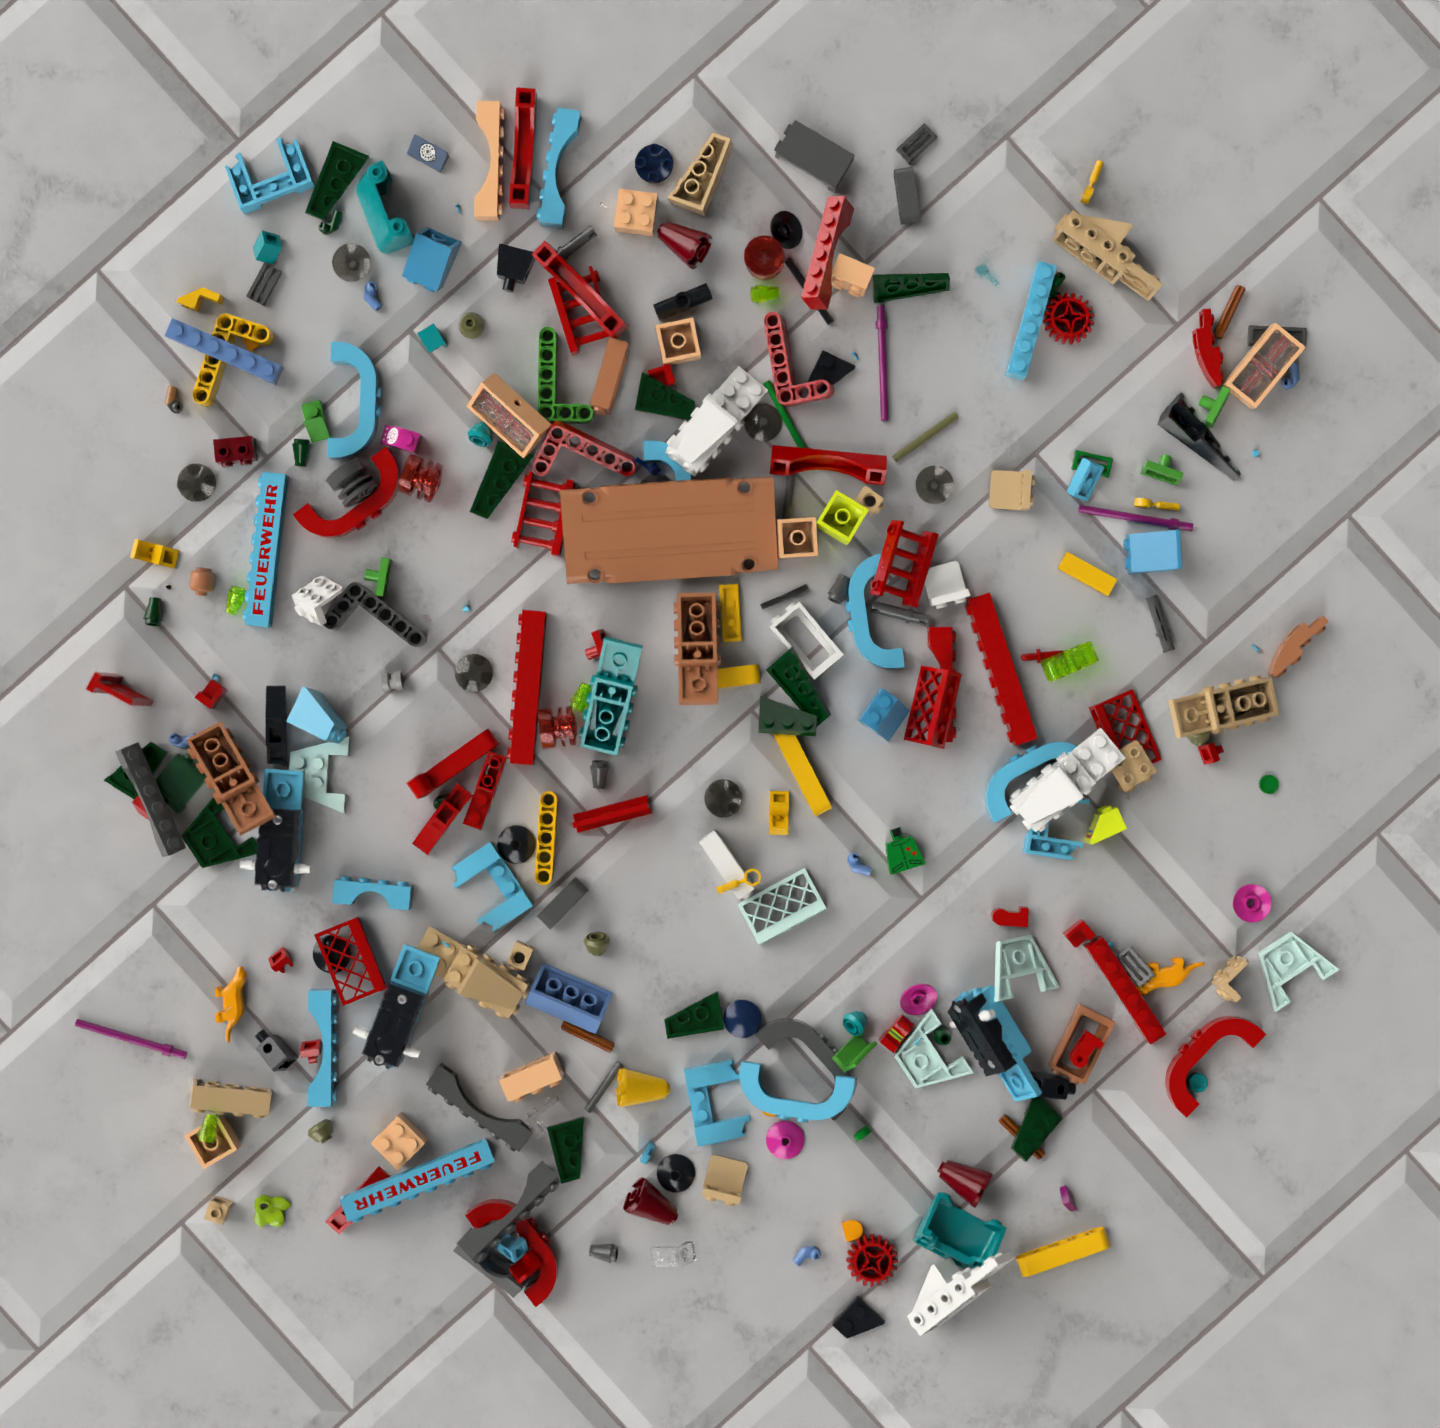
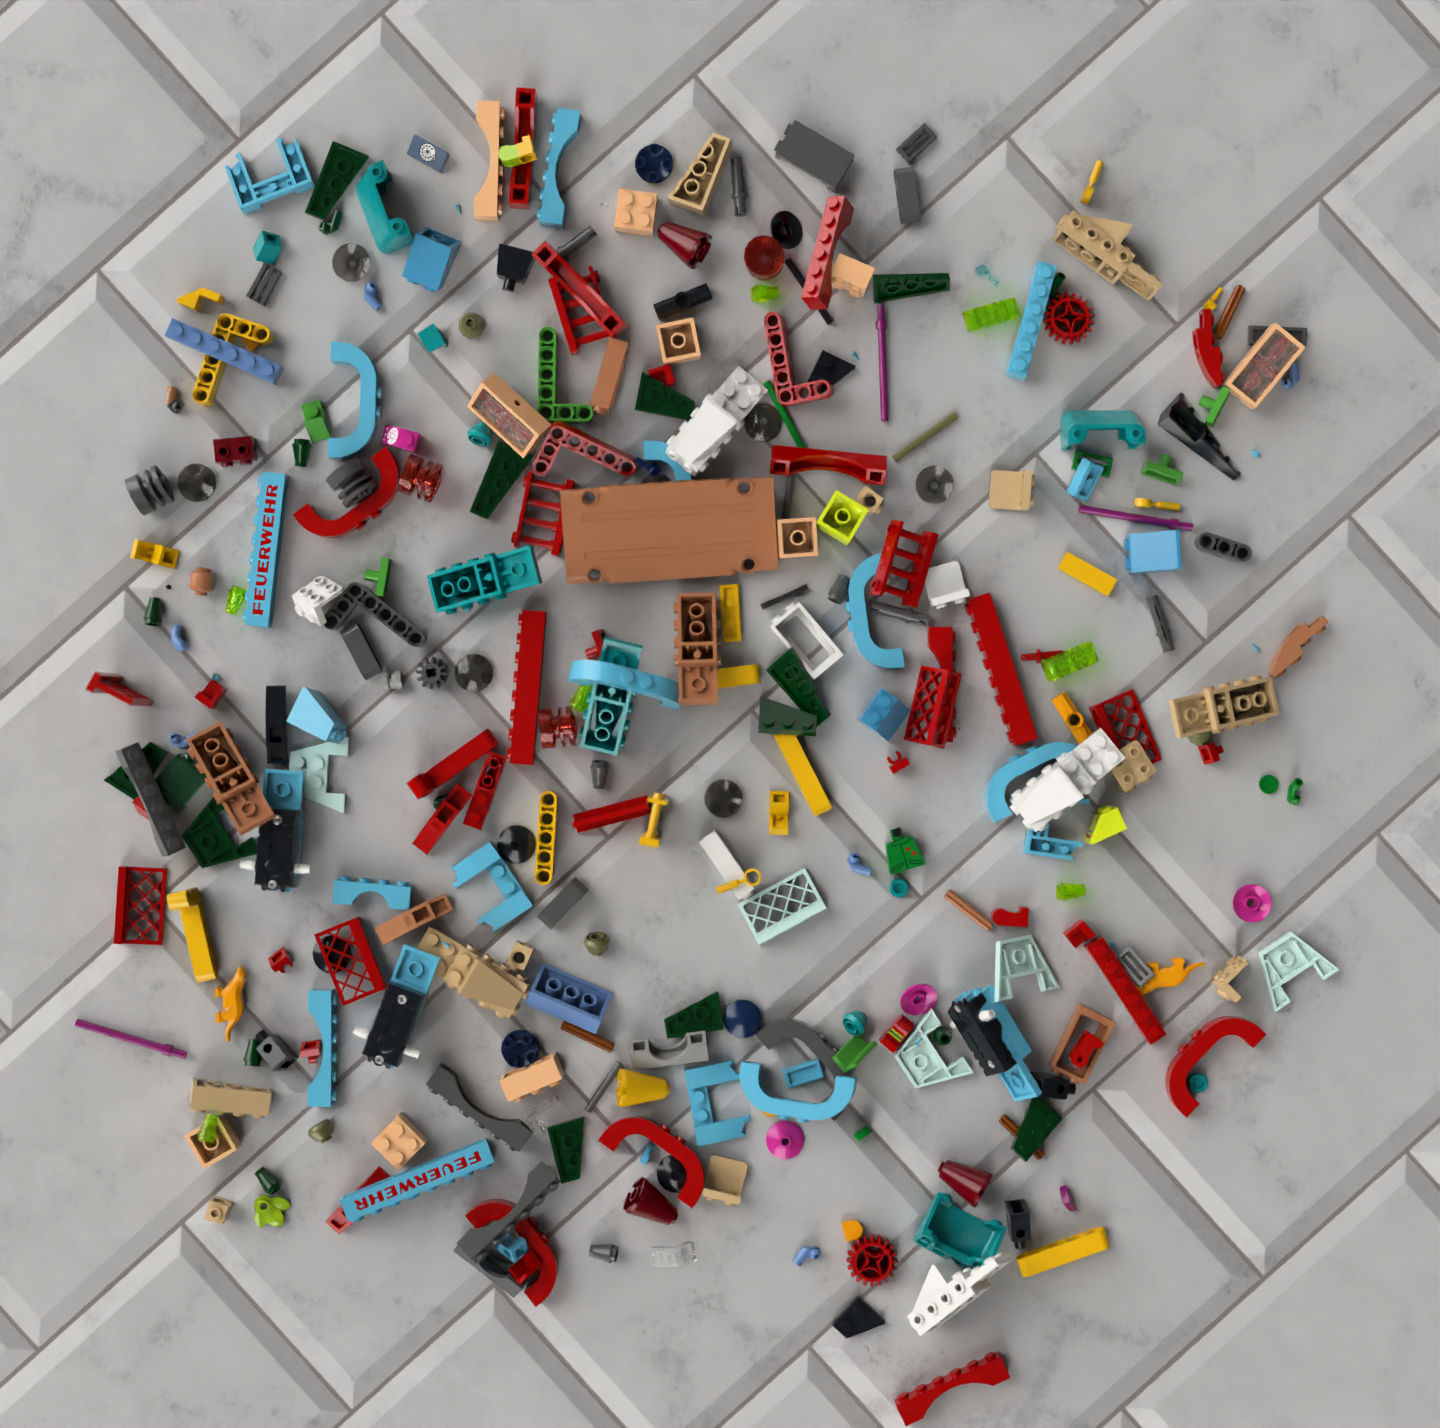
(123, 909): none -> red fence
(147, 491): none -> dark grey wheel
(176, 639): none -> medium blue arm
(196, 932): none -> yellow beam
(252, 1056): none -> dark green cone
(268, 1181): none -> dark green cone
(361, 651): none -> dark grey beam
(413, 919): none -> nougat slope
(431, 680): none -> dark grey gear
(483, 579): none -> teal wedge
(518, 153): none -> leg
(520, 1048): none -> dark blue dish
(597, 672): none -> medium azure arch
(649, 1055): none -> light grey arch
(651, 836): none -> yellow fence
(663, 1138): none -> red arch
(738, 187): none -> dark grey pin
(803, 1073): none -> medium azure tile
(898, 887): none -> teal tile
(899, 764): none -> red tile
(968, 910): none -> nougat axle
(987, 1371): none -> red arch
(991, 314): none -> clear neon green beam
(1018, 1222): none -> black torso
(1066, 709): none -> light orange piece
(1069, 891): none -> clear neon green cone
(1076, 423): none -> teal windscreen
(1210, 304): none -> yellow hand
(1232, 547): none -> dark grey beam
(1292, 790): none -> green arm

